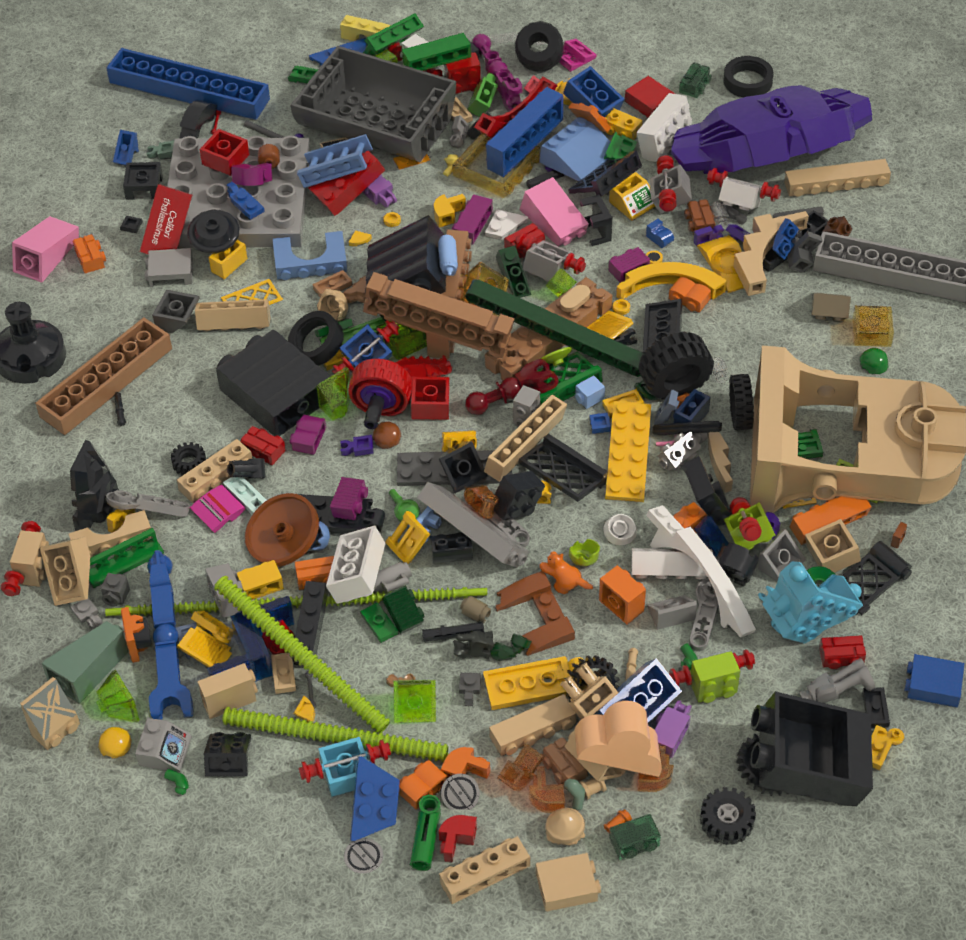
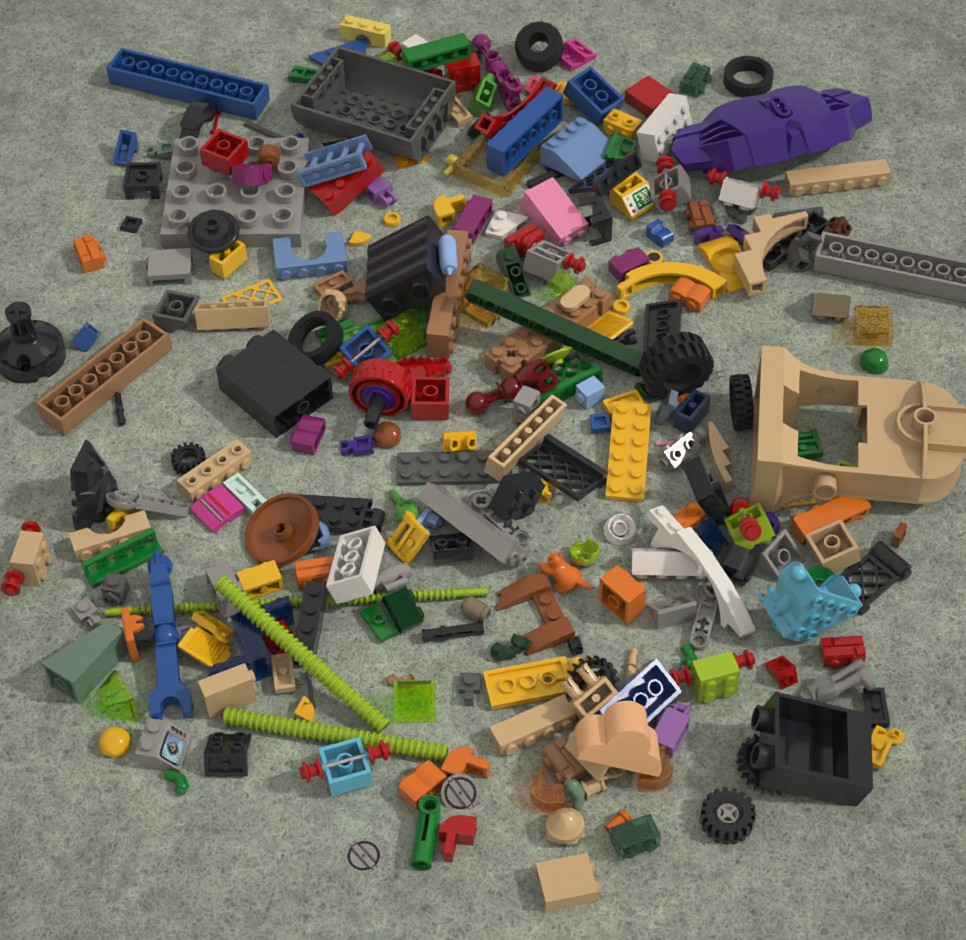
(43, 248): bright pink slope -> none
(49, 714): tan slope -> none
(67, 570): tan slope -> none
(86, 337): none -> blue panel
(166, 219): red tile -> none
(244, 201): blue hinge -> none
(250, 468): black piece -> none
(263, 444): red brick -> none
(334, 394): clear neon green slope -> none
(348, 498): magenta brick -> none
(374, 800): blue wing -> none
(395, 33): green fence -> none
(438, 314): medium nougat brick -> none
(460, 129): light grey plate -> none
(462, 466): black slope -> none
(478, 644): pearl dark grey animal -> none
(481, 500): clear orange piece -> none
(484, 869): tan brick -> none
(519, 772): clear orange brick -> none
(575, 645): none -> black bush
(591, 114): orange tile -> none
(693, 427): black axle -> none
(783, 671): none -> red bracket
(784, 236): blue slope -> none
(935, 680): blue brick -> none

